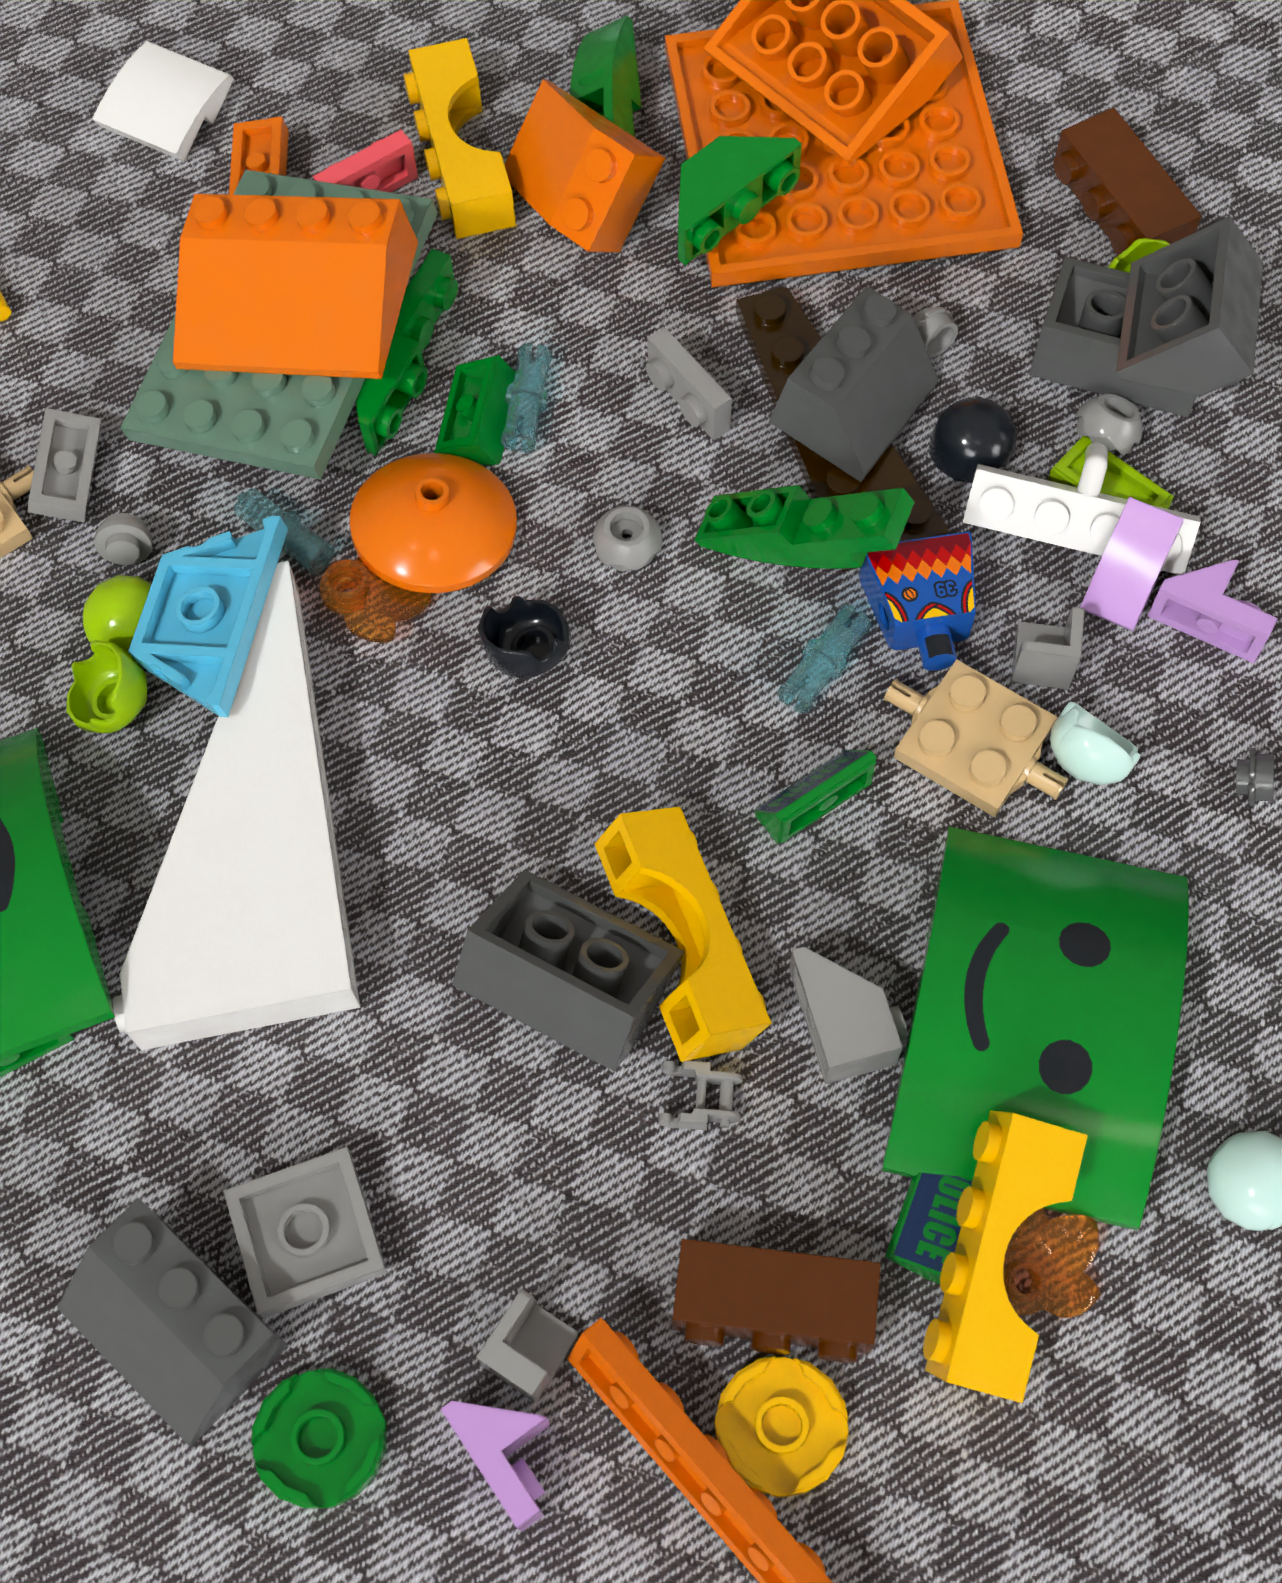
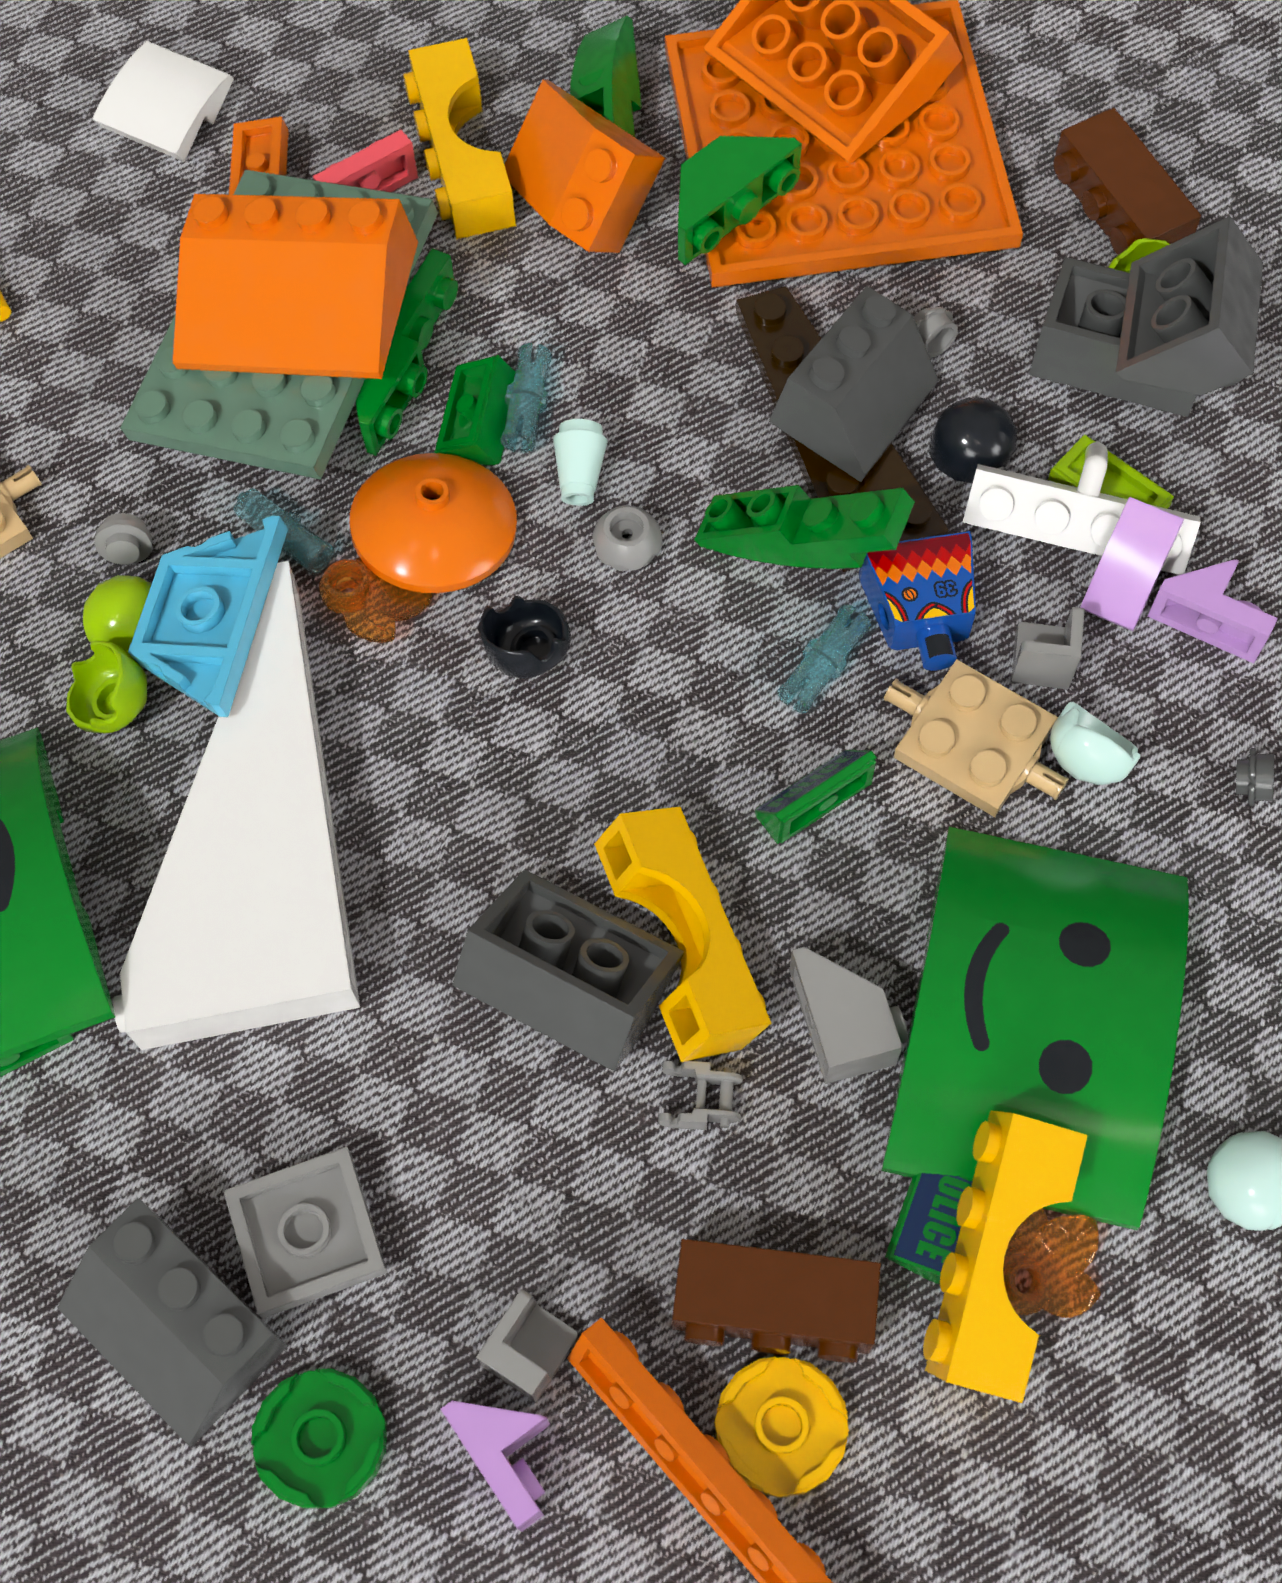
(64, 465): light grey plate -> none
(579, 459): none -> light aqua cone
(698, 394): light grey plate -> none
(1111, 422): light grey plate -> none

